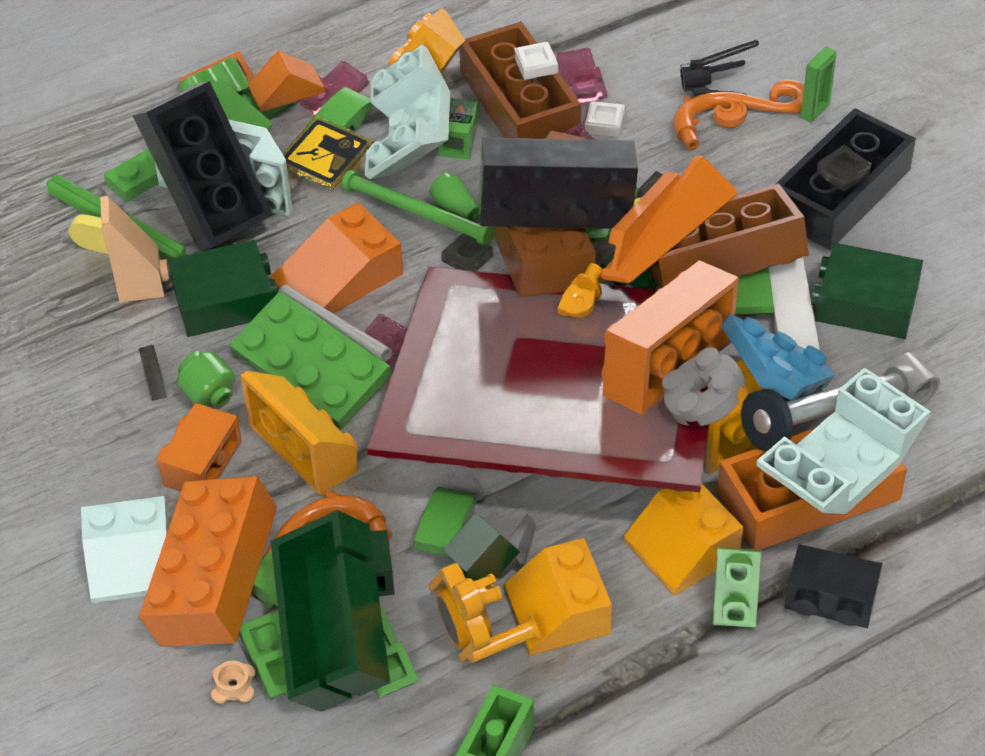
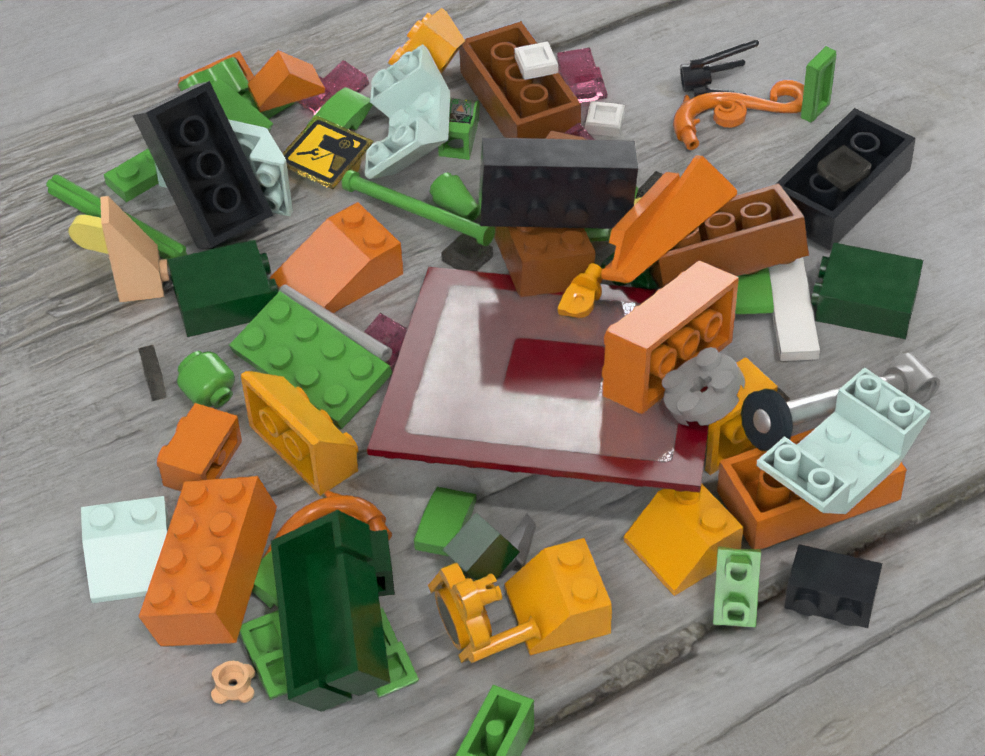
(777, 358): dark azure plate -> none

